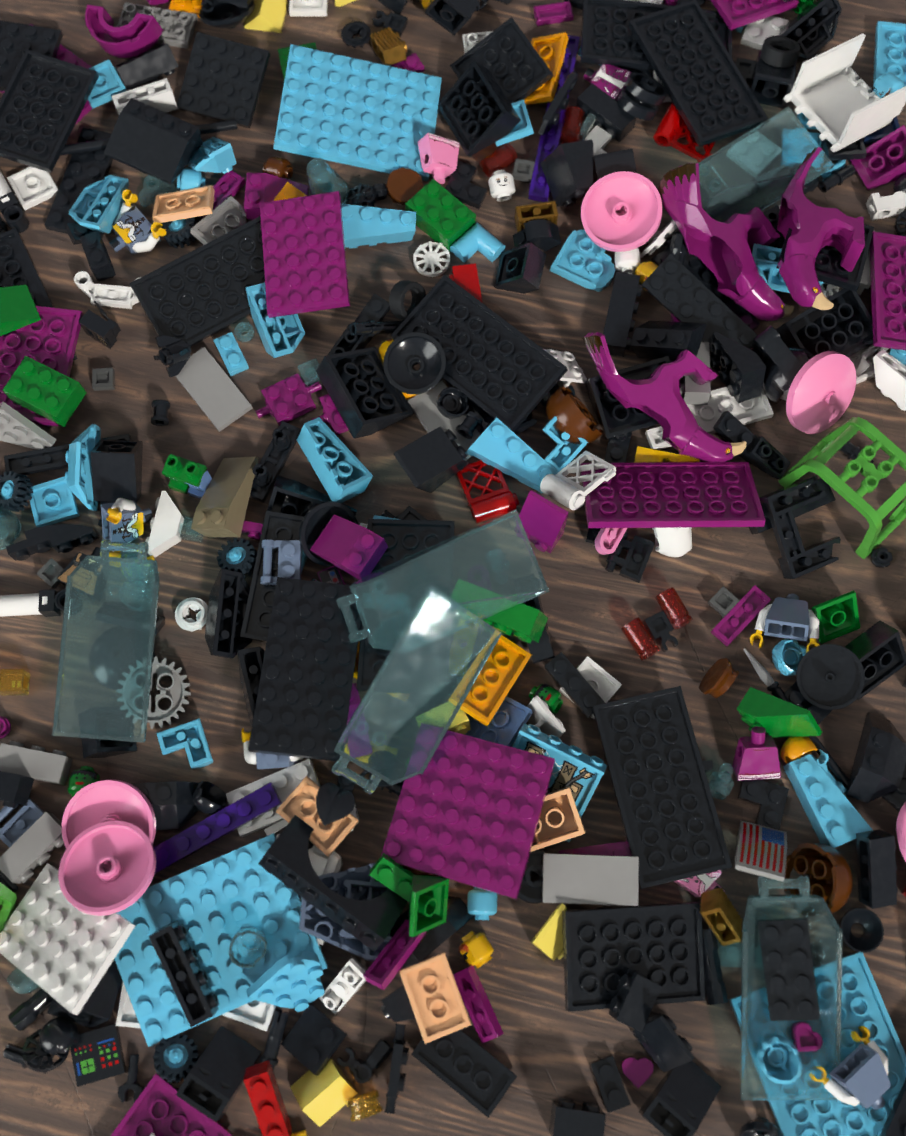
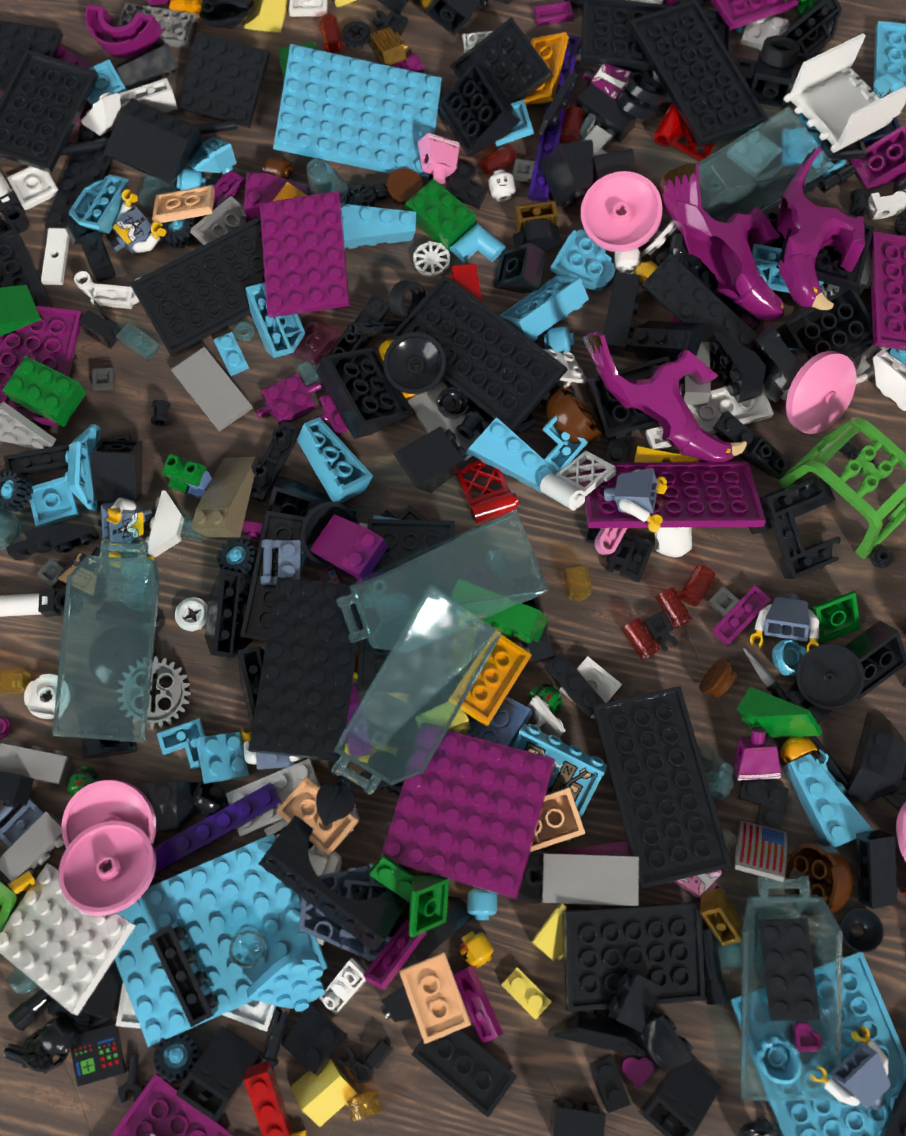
(22, 883): none -> yellow tile
(34, 694): none -> white plate
(55, 256): none -> white tile
(103, 114): none -> white slope
(138, 341): none -> clear light blue plate
(173, 353): black brick -> none
(221, 757): none -> medium azure plate
(316, 342): none -> clear pink plate
(330, 33): none -> clear red piece
(397, 1078): black plate -> none
(526, 993): none -> light yellow plate
(543, 521): magenta slope -> none
(546, 306): none -> medium azure slope
(559, 339): none -> medium azure head
(578, 583): none -> clear yellow brick
(597, 1031): none -> black wedge
(636, 495): none -> sand blue torso
(697, 585): none -> clear red piece
(859, 202): none -> black bush

